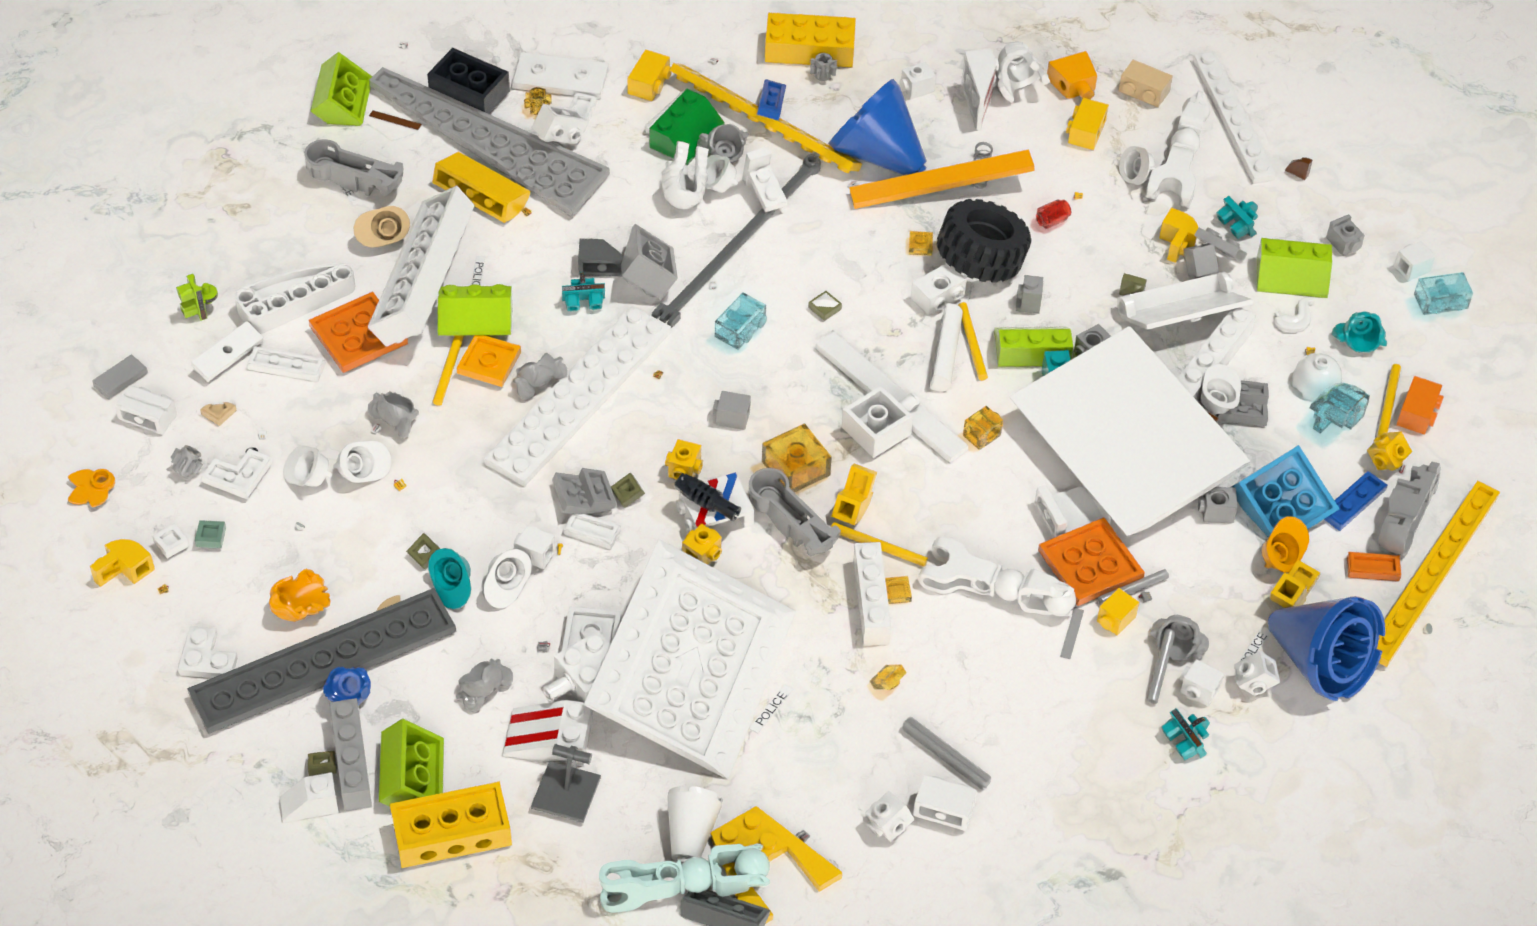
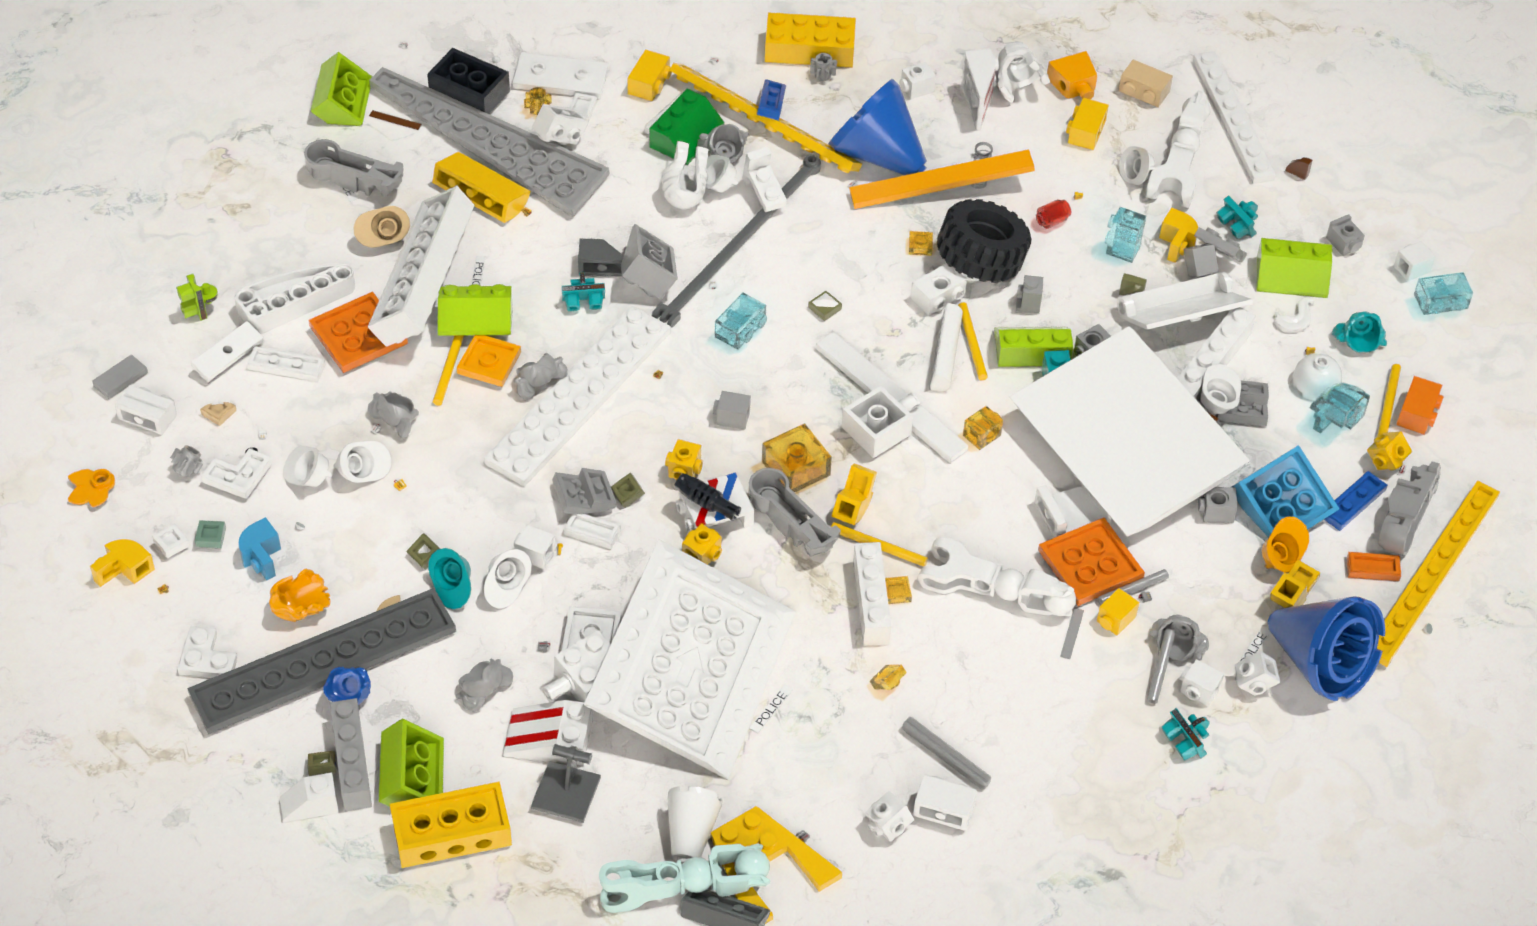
(257, 545): none -> dark azure brick
(1125, 234): none -> clear light blue brick

